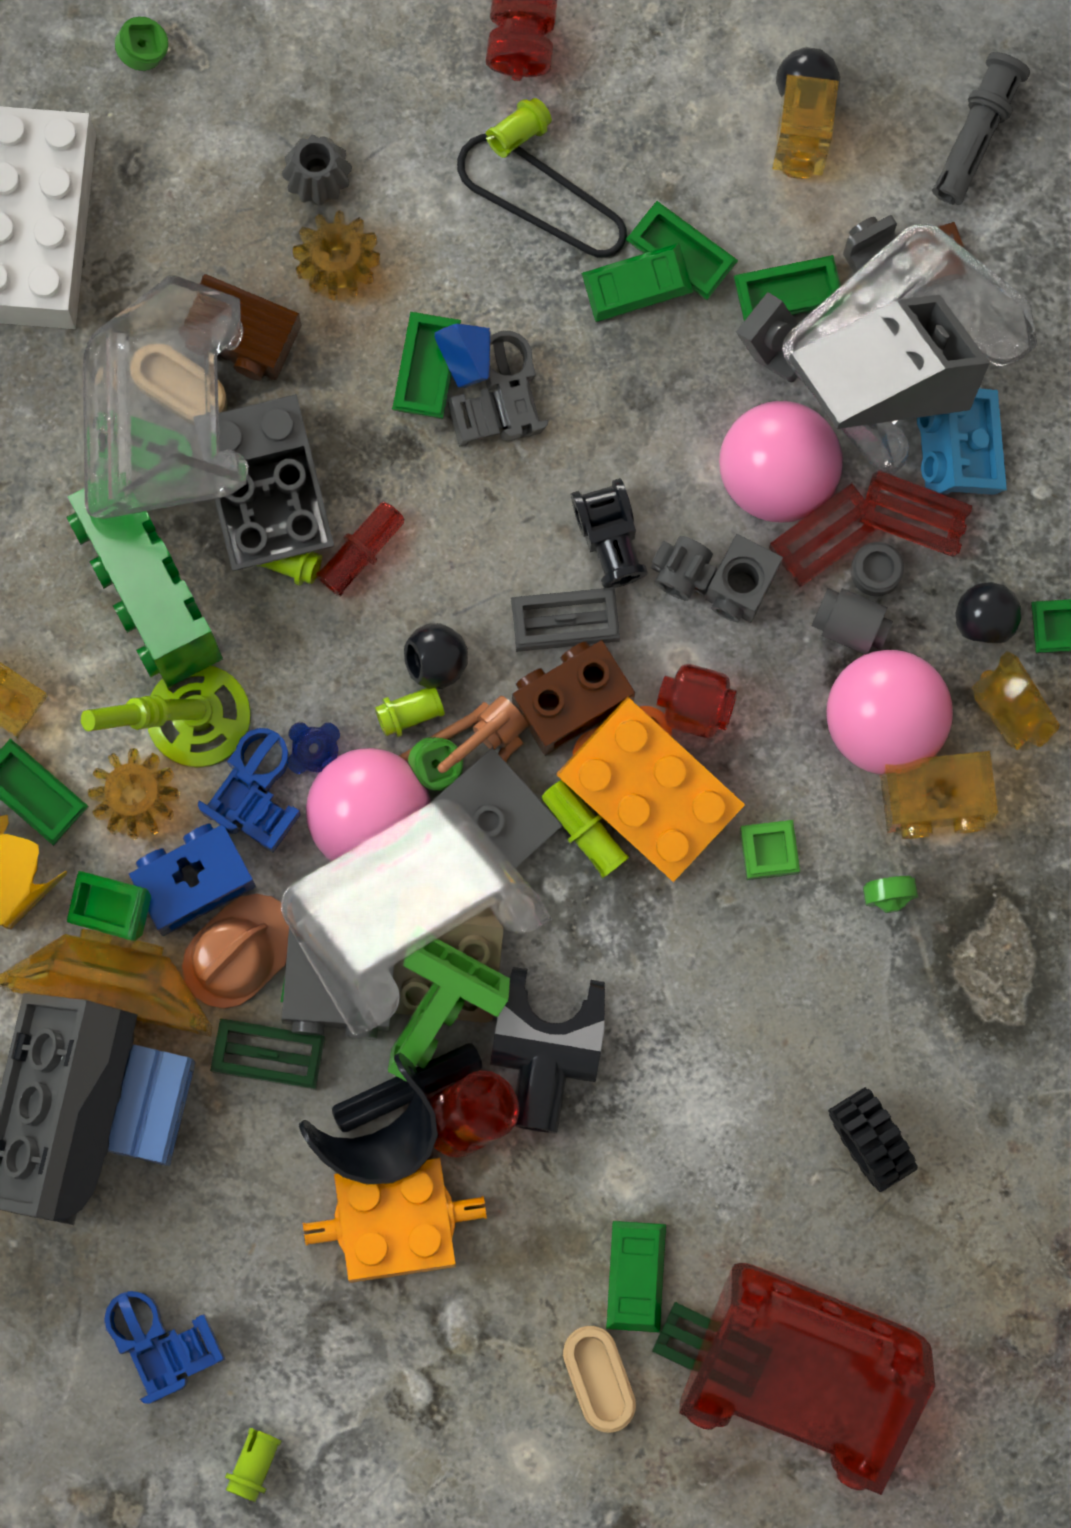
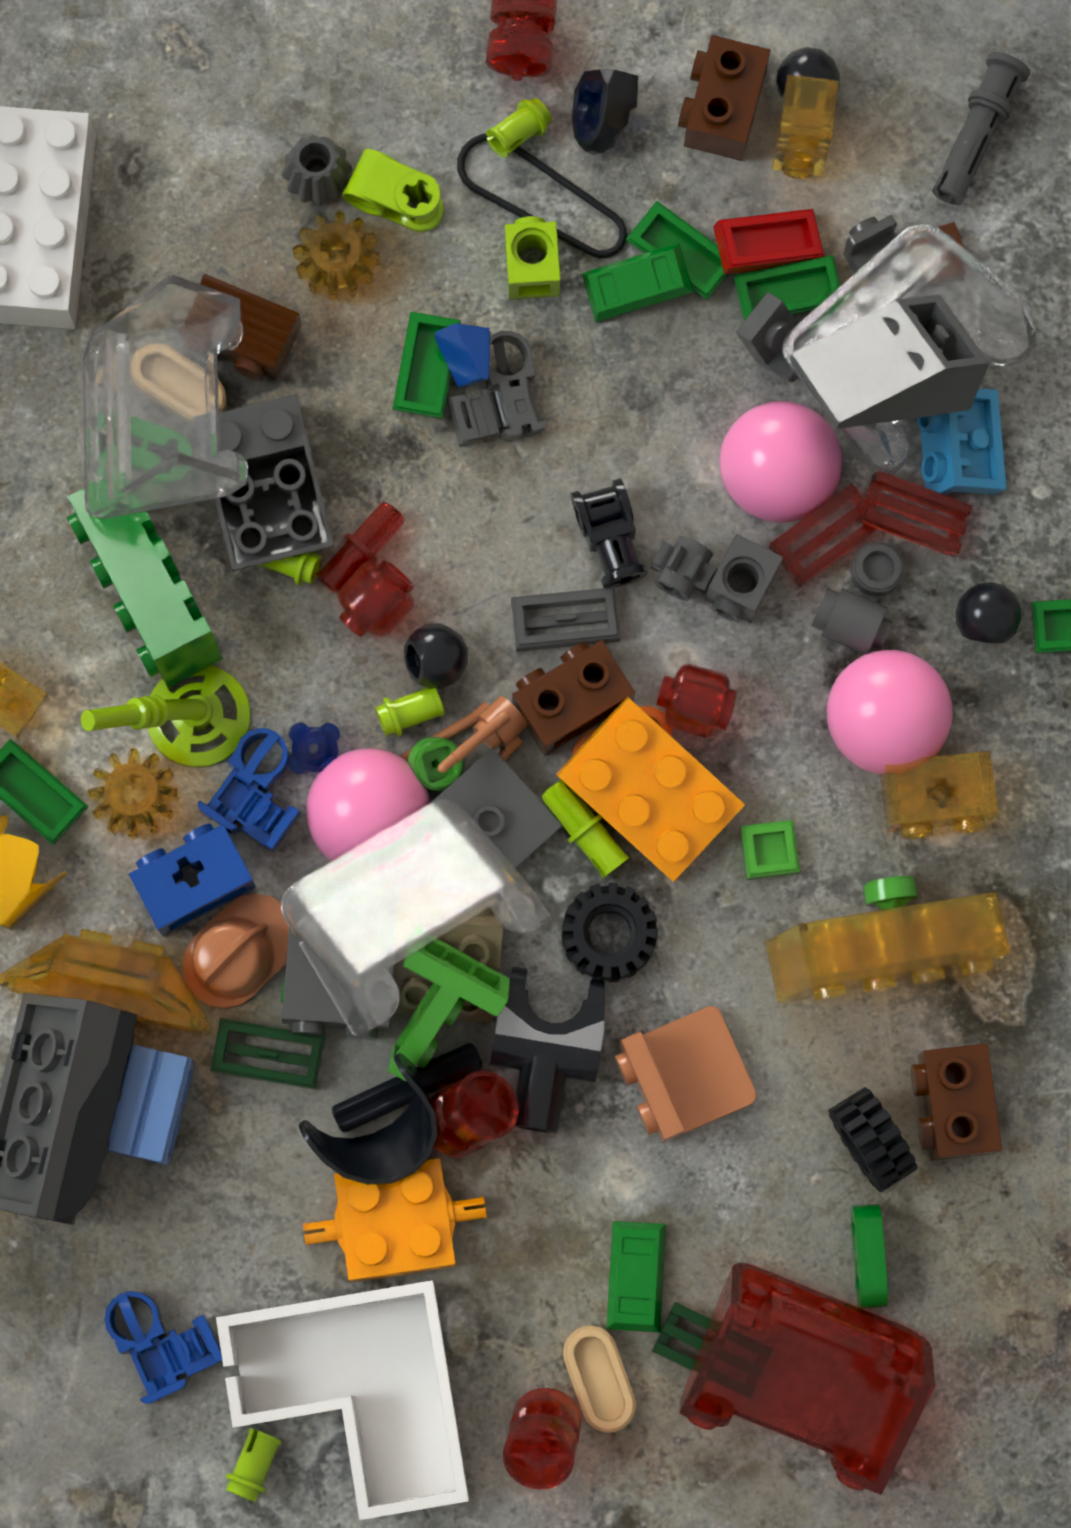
(109, 906): green tile -> none
(141, 43): bright green tile -> none
(375, 599): none -> clear red head
(376, 1361): none -> white piece
(386, 188): none -> lime piece
(528, 279): none -> lime brick
(542, 1438): none -> clear red wheel
(602, 108): none -> black rock
(620, 902): none -> black tyre
(685, 1073): none -> nougat bracket
(725, 97): none -> reddish brown brick
(767, 240): none -> red tile
(869, 1256): none -> green beam
(887, 946): none -> clear yellow wedge
(957, 1102): none -> reddish brown brick
(1015, 704): clear yellow hips -> none

